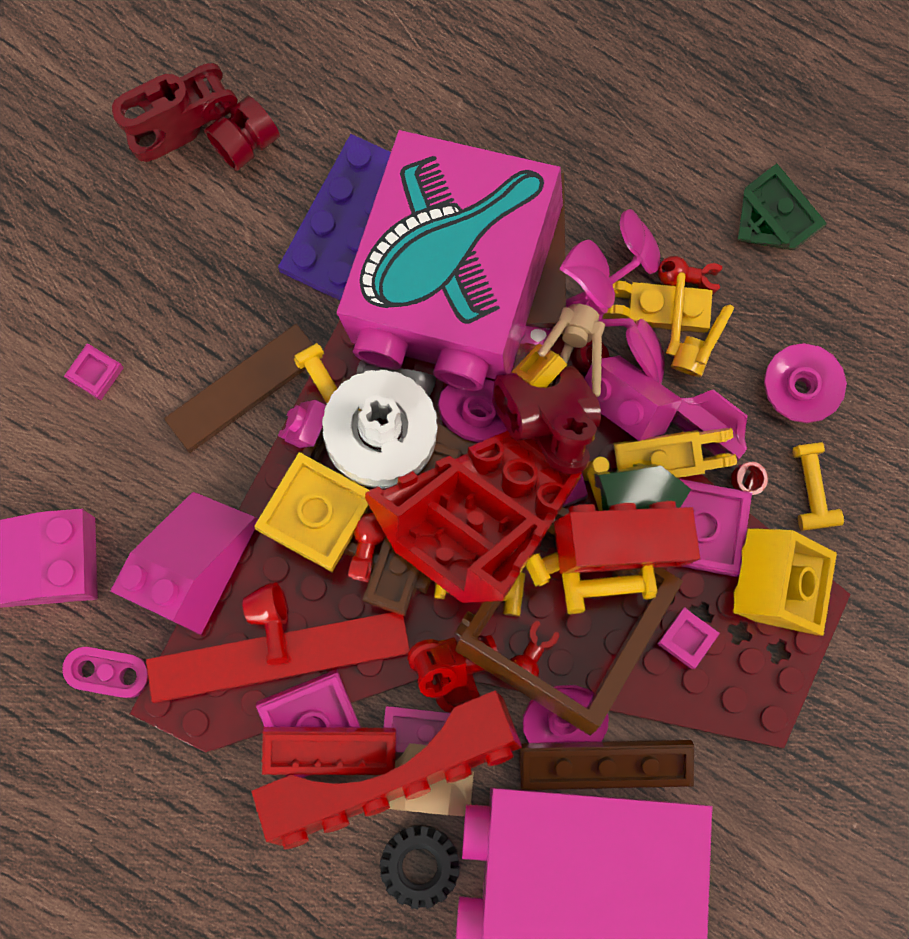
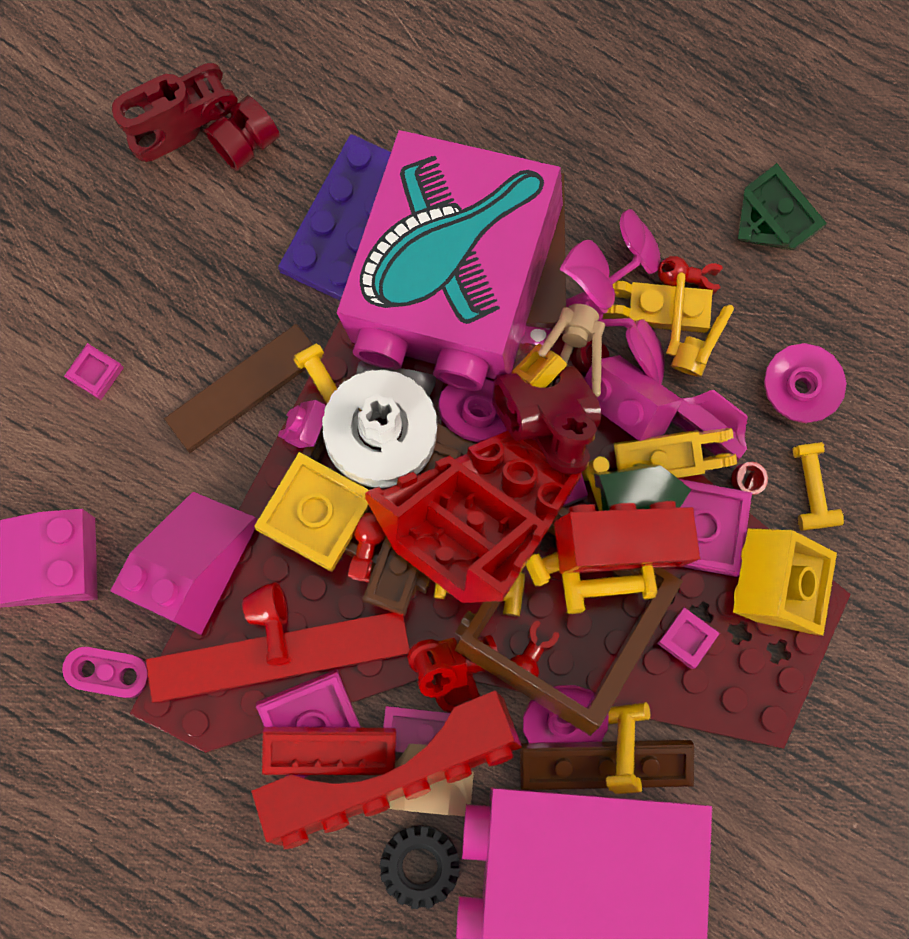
(625, 717): none -> yellow piece

